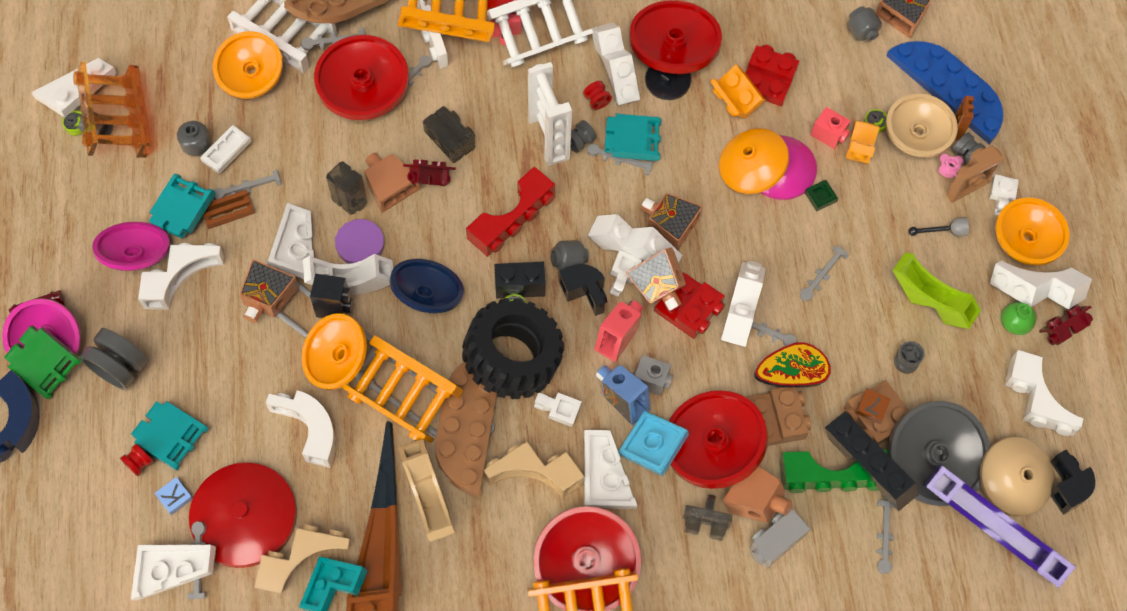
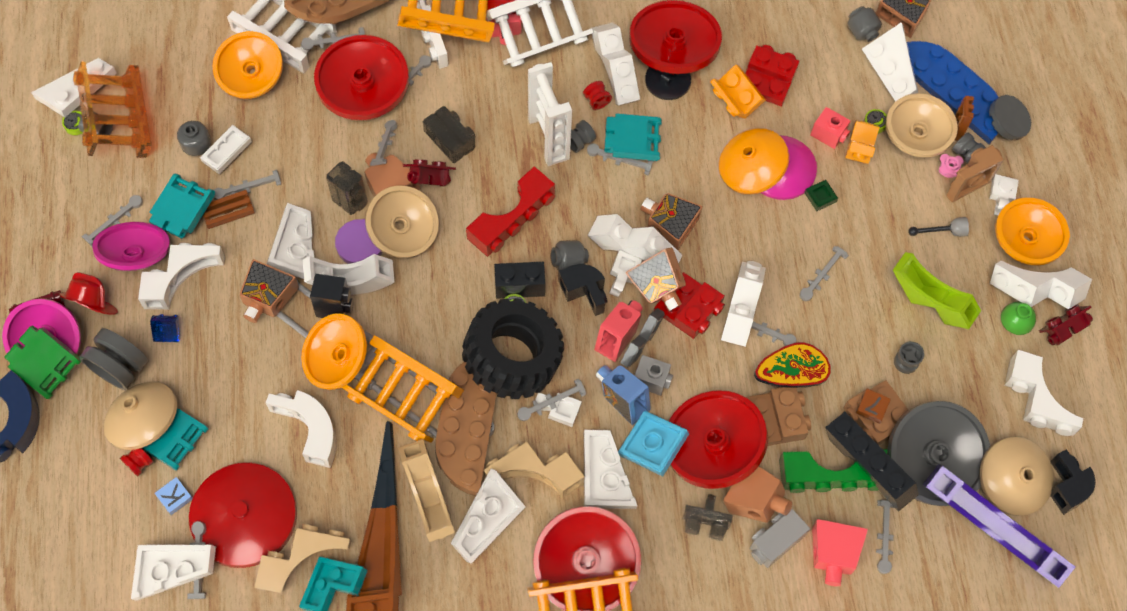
(89, 293): none -> red piece
(134, 202): none -> light grey piece
(140, 415): none -> tan dish
(165, 328): none -> clear blue tile
(389, 126): none -> light grey piece
(410, 209): none -> tan dish
(426, 286): dark blue dish -> none
(487, 517): none -> white wing
(524, 413): none -> light grey piece
(648, 331): none -> dark grey tile
(836, 549): none -> coral torso
(892, 62): none -> white wing
(1010, 117): none -> dark grey tile

